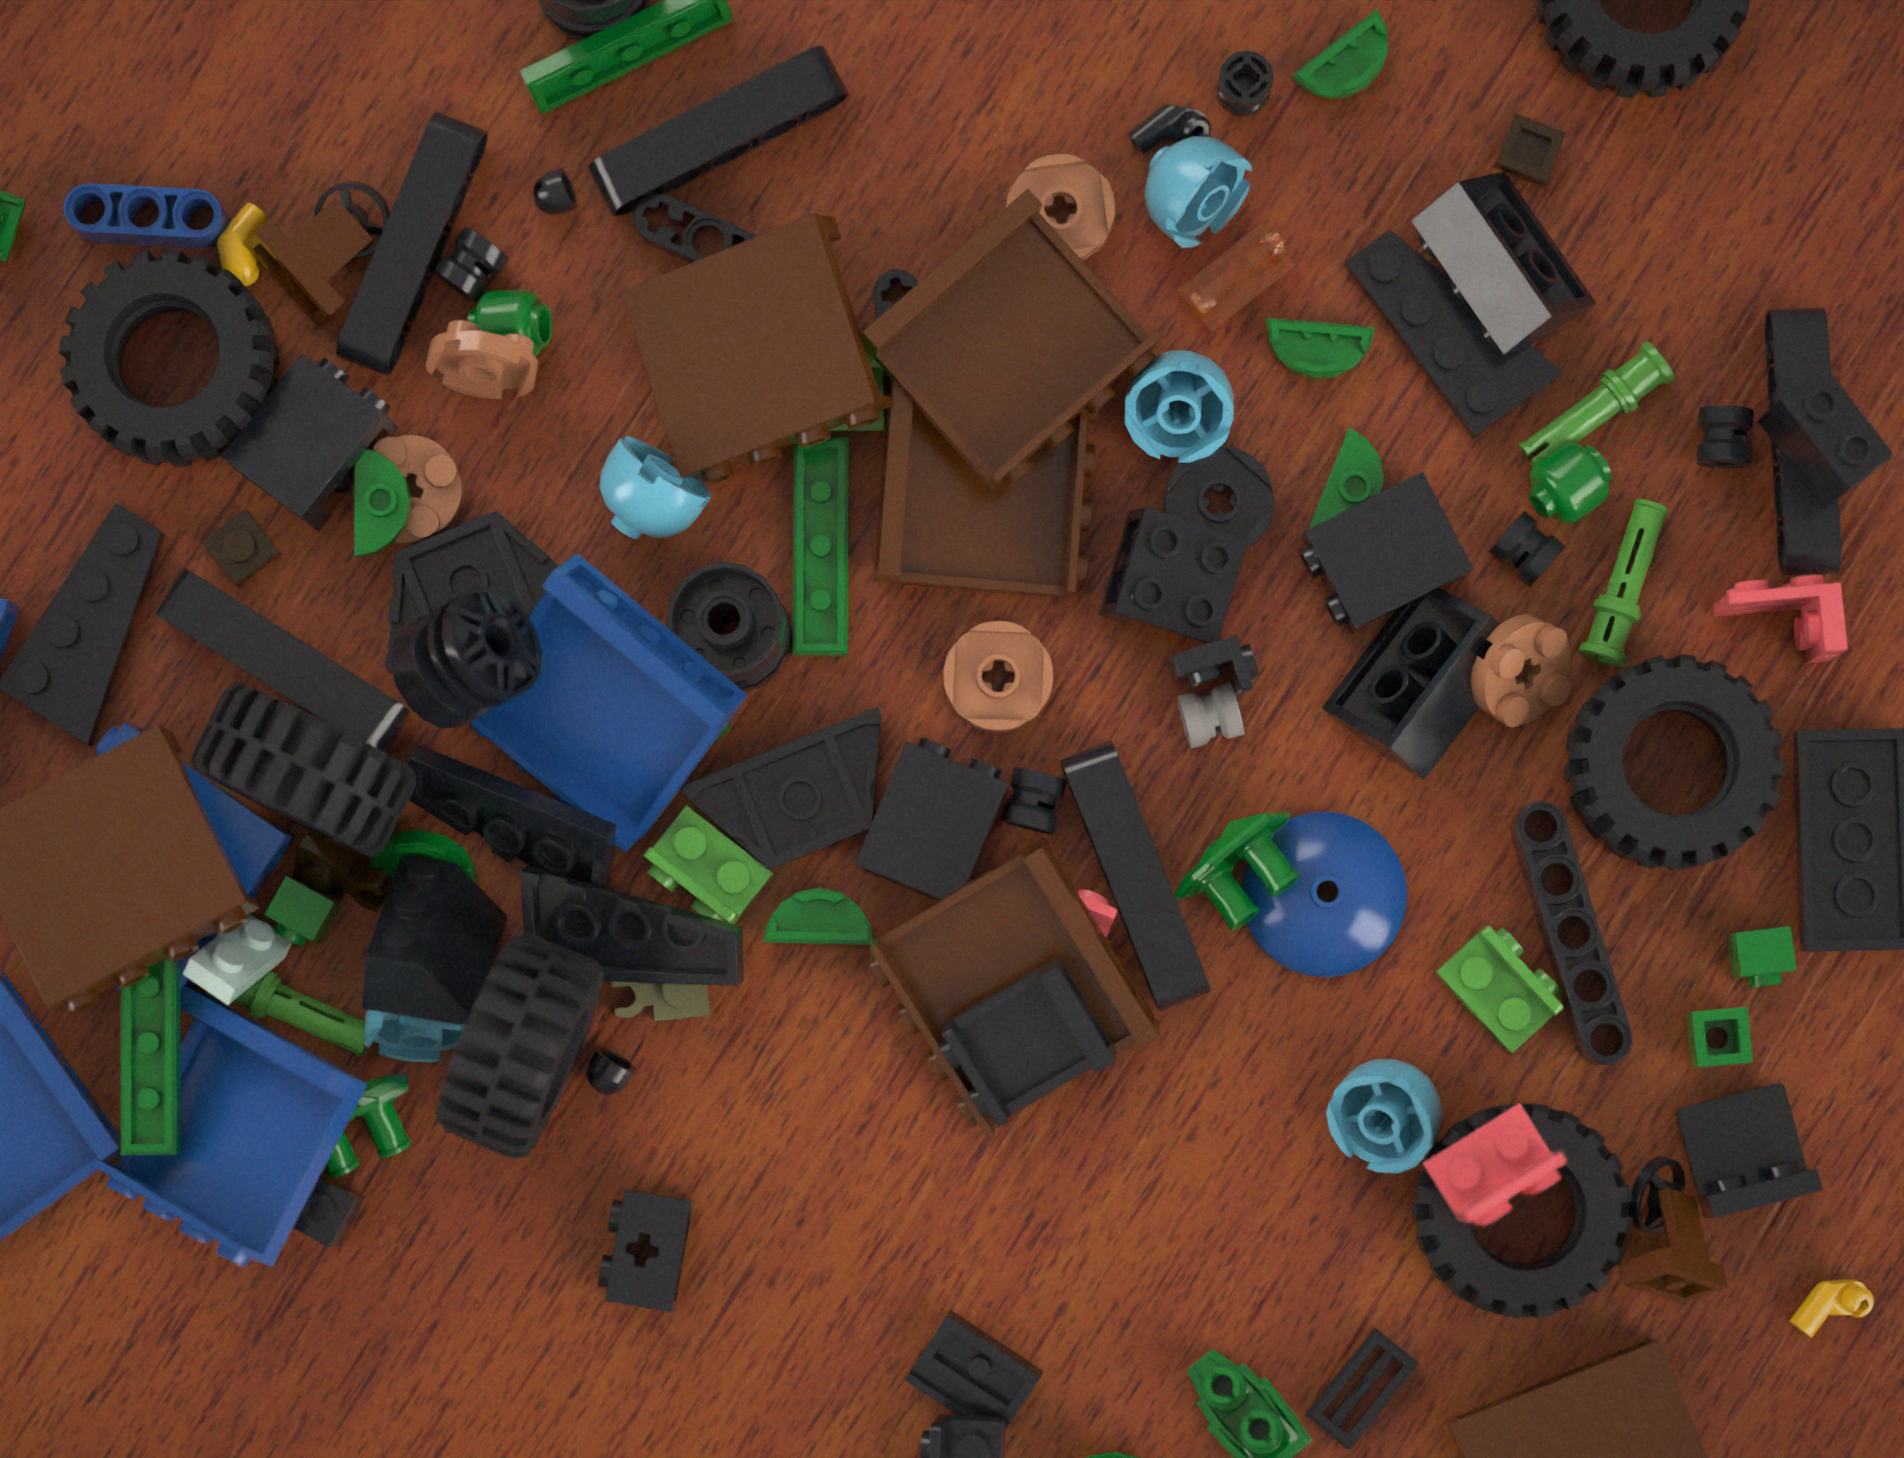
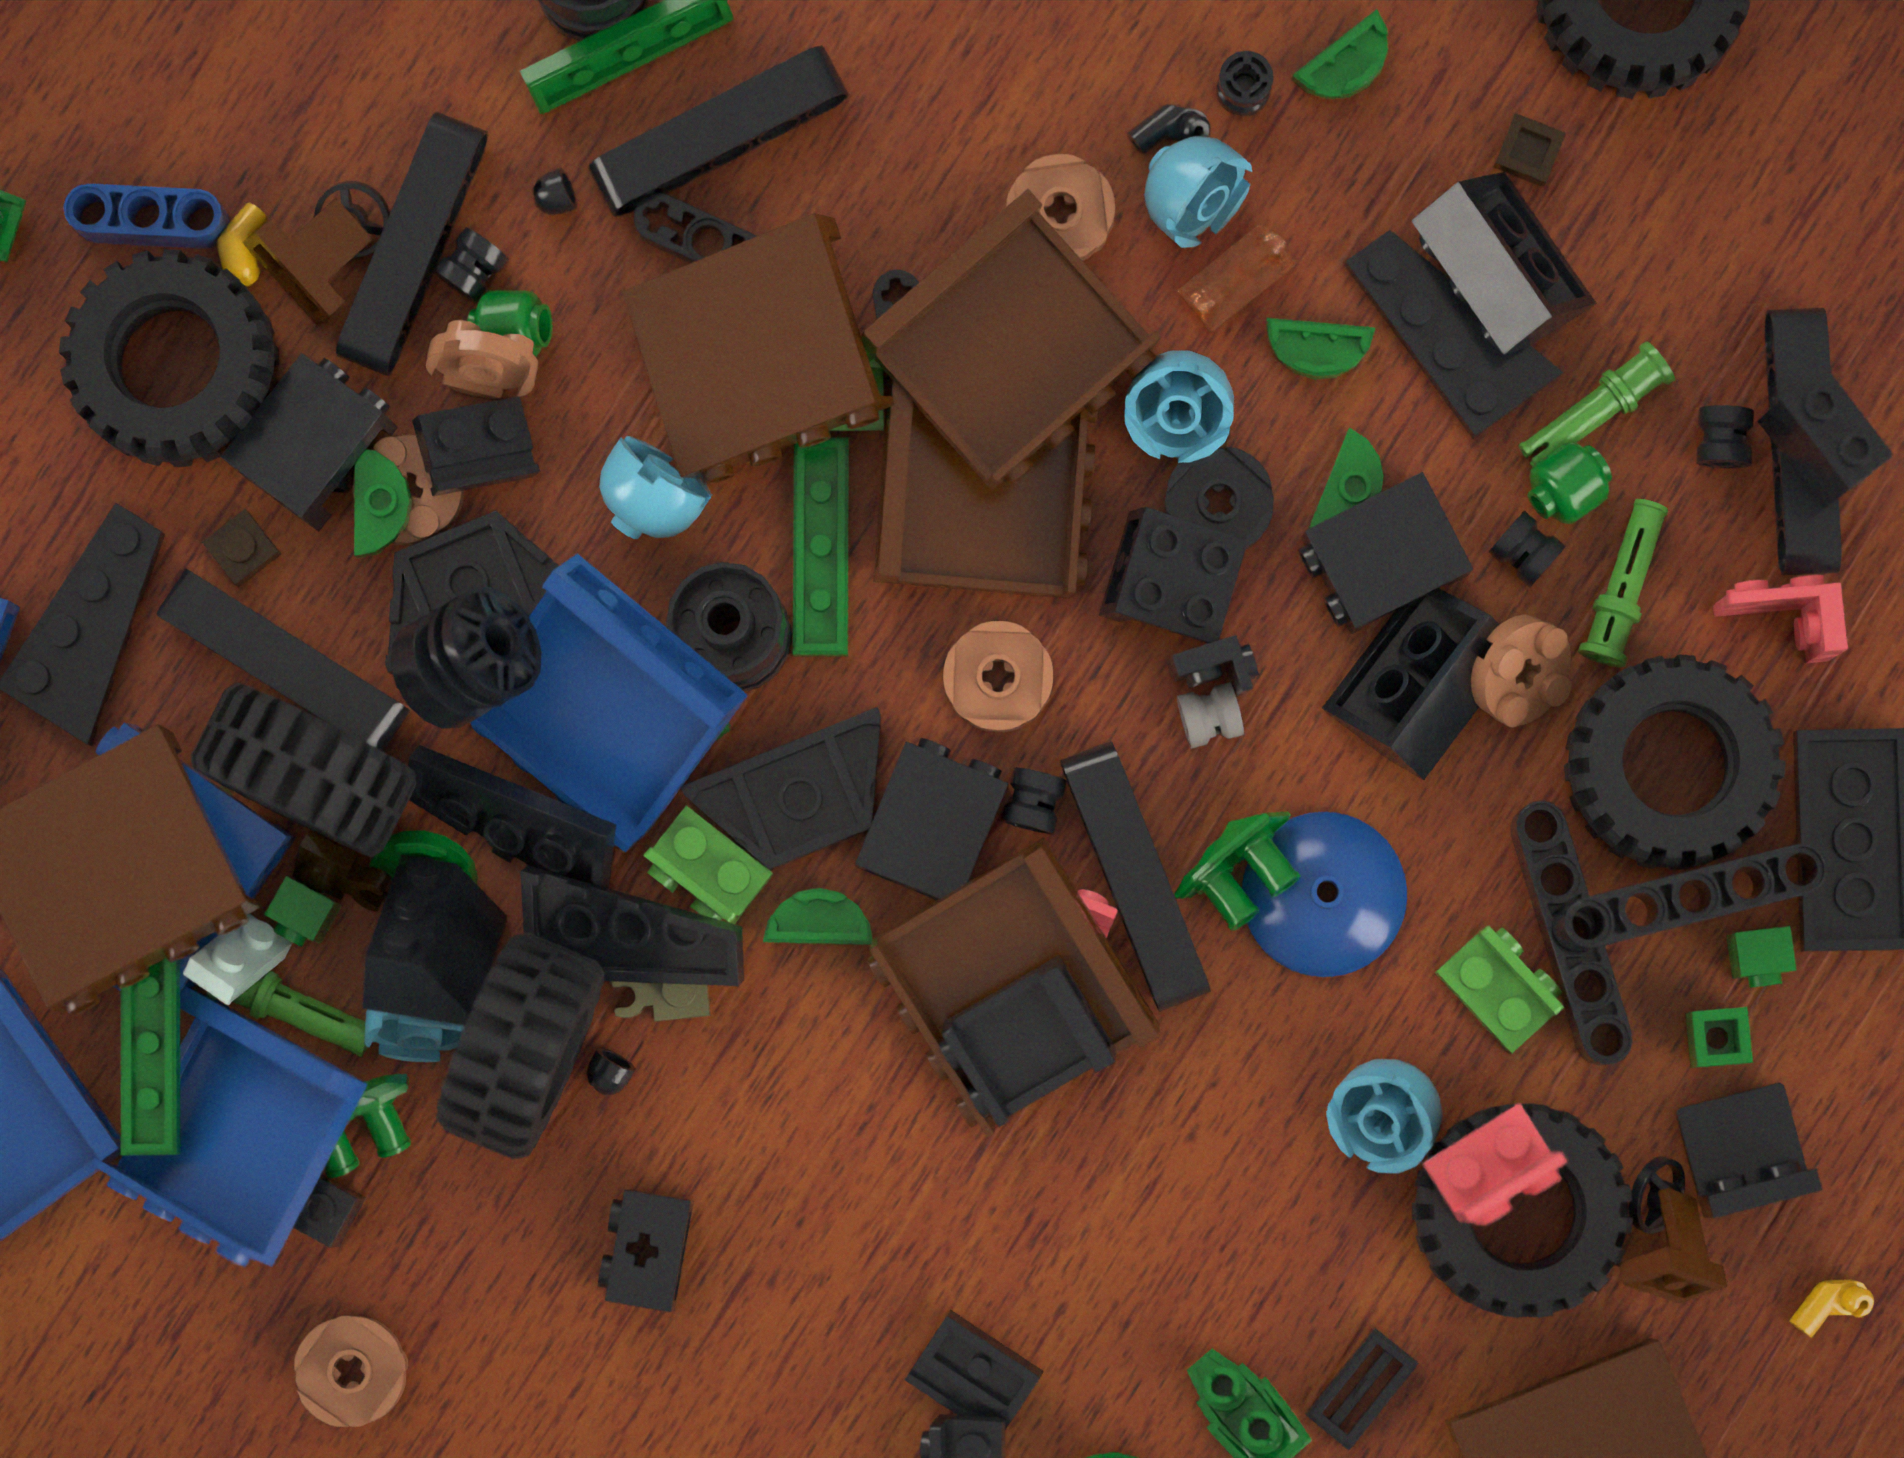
(318, 1376): none -> nougat plate
(475, 445): none -> black plate
(1715, 893): none -> black beam

